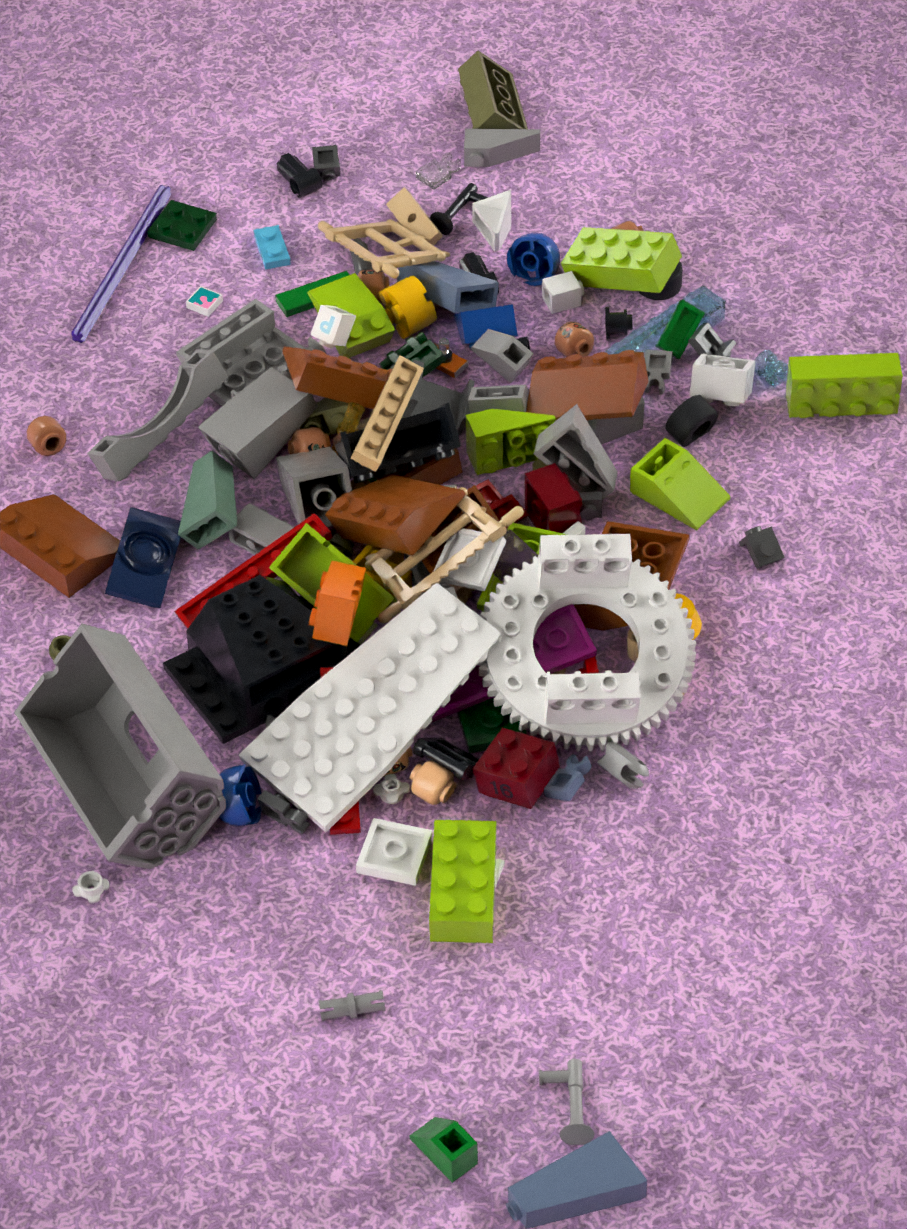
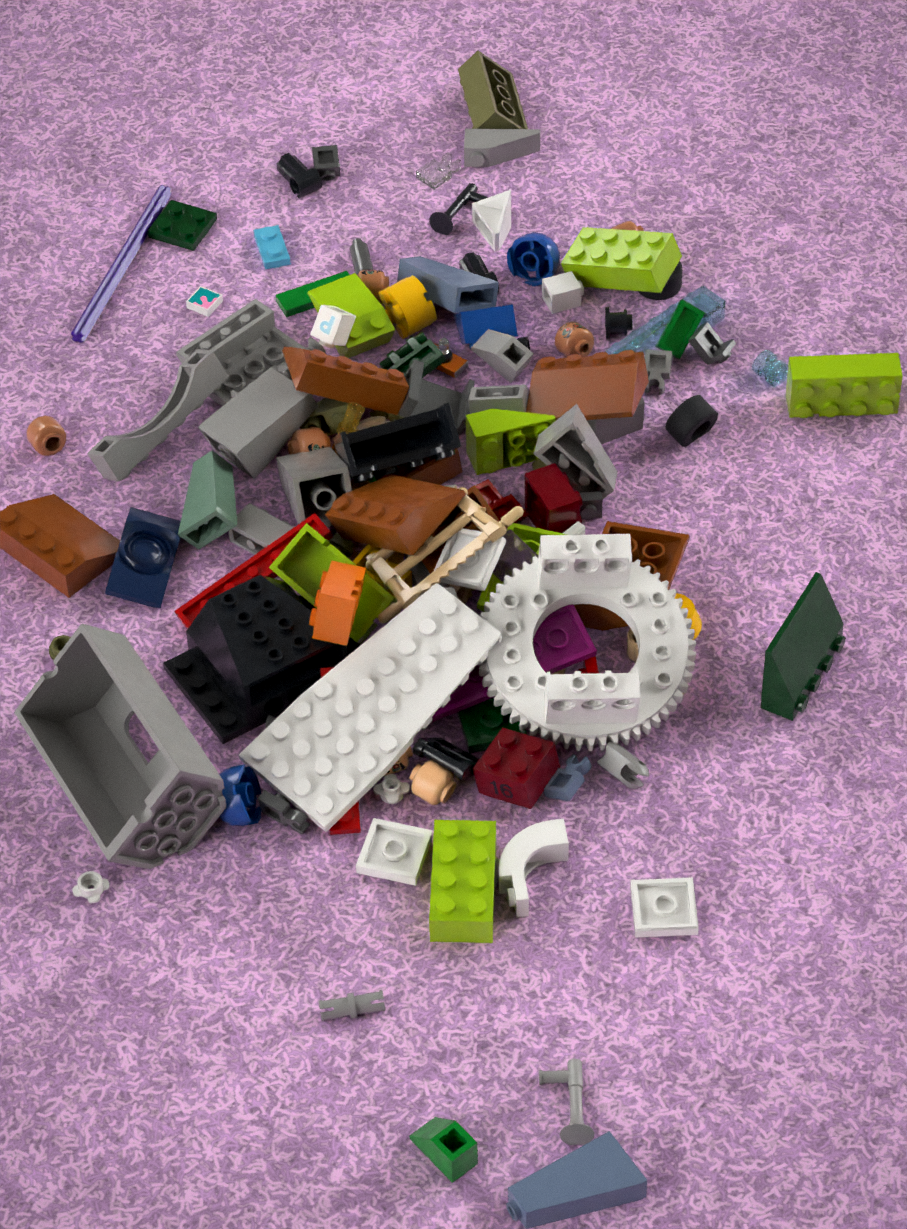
(387, 413): tan plate -> none
(388, 263): tan piece -> none
(412, 216): tan tile -> none
(528, 849): none -> white arch
(664, 907): none -> white plate
(677, 484): lime slope -> none
(722, 379): white brick -> none
(762, 546): dark grey bracket -> none
(801, 651): none -> dark green slope

